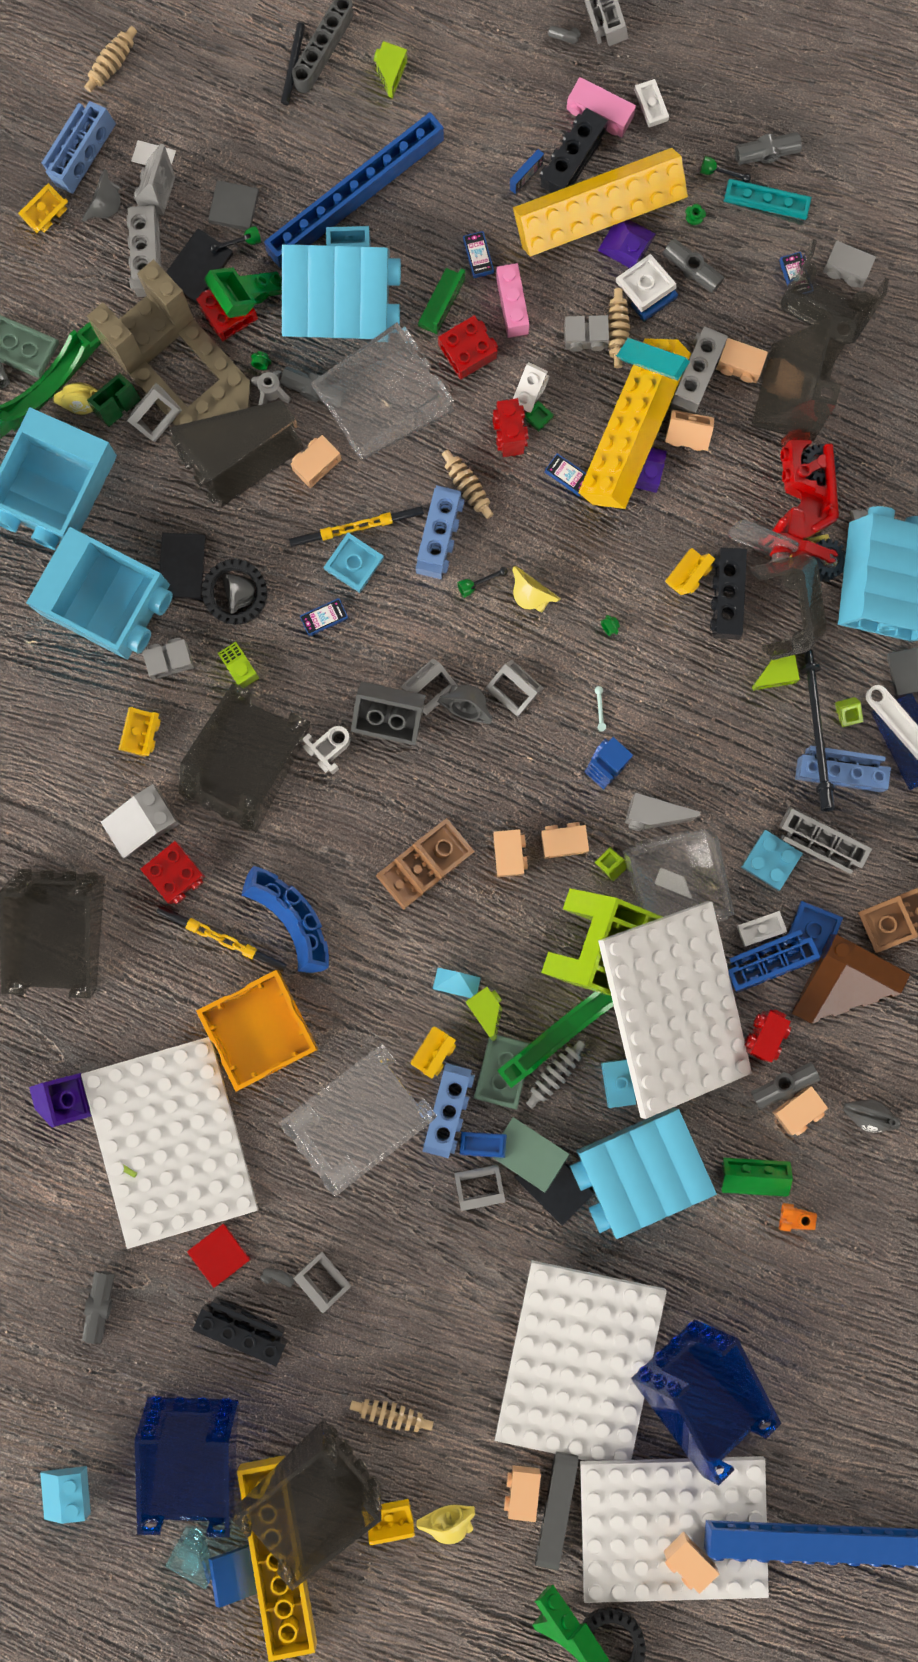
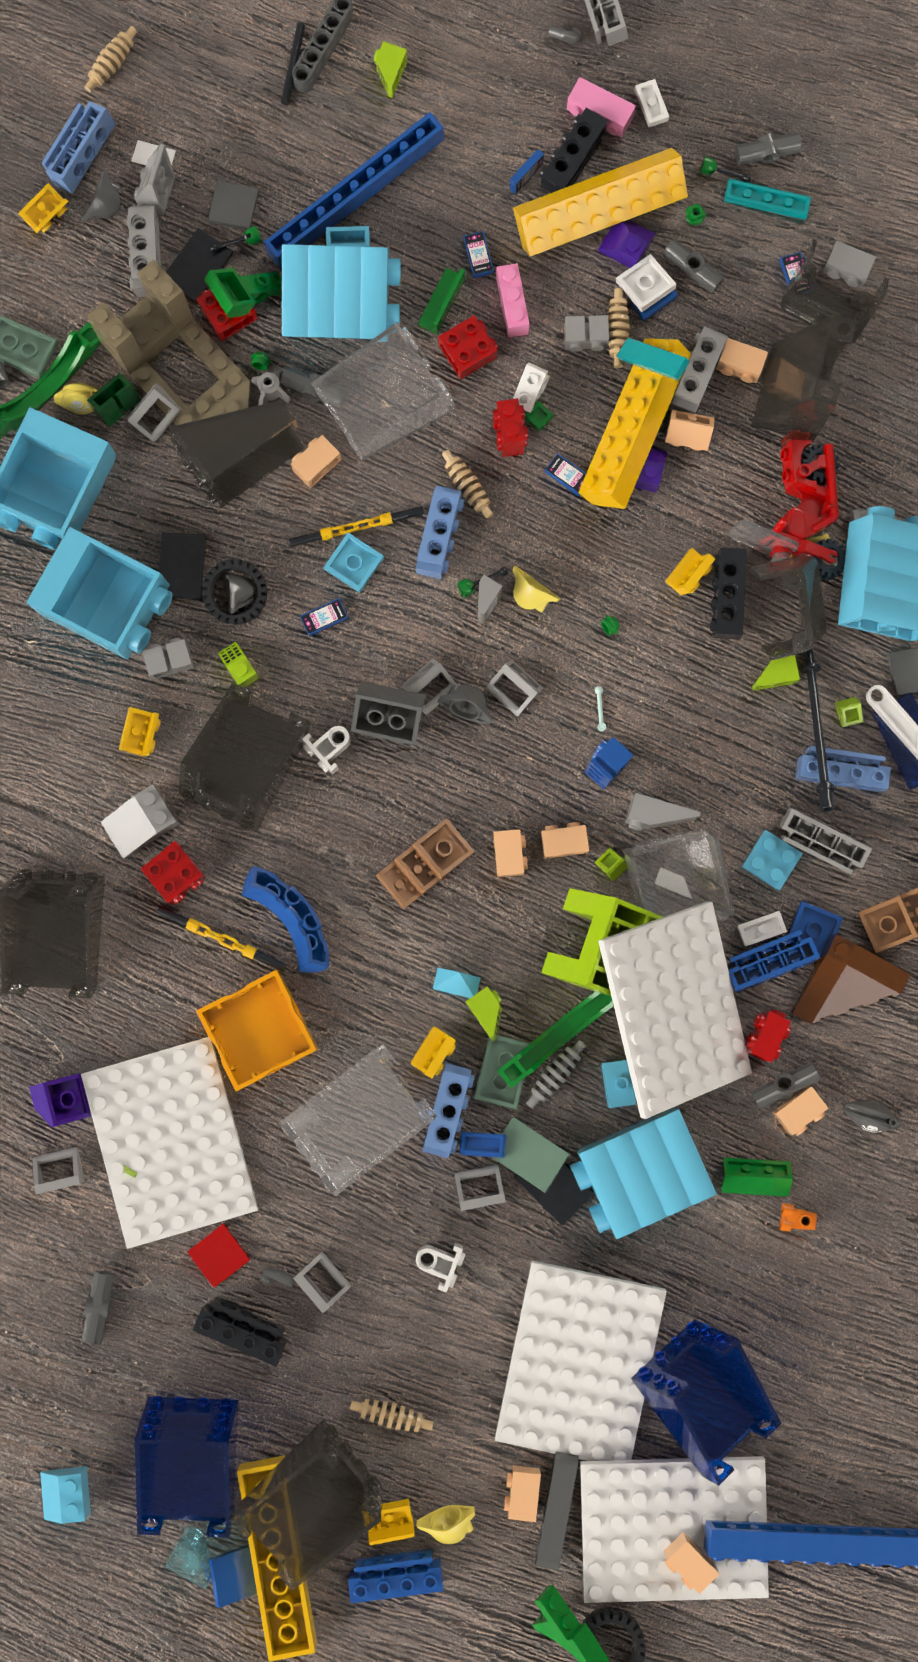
(78, 1177): none -> light grey tile
(395, 1576): none -> blue brick
(442, 1265): none -> white pin
(489, 596): none -> light grey tile

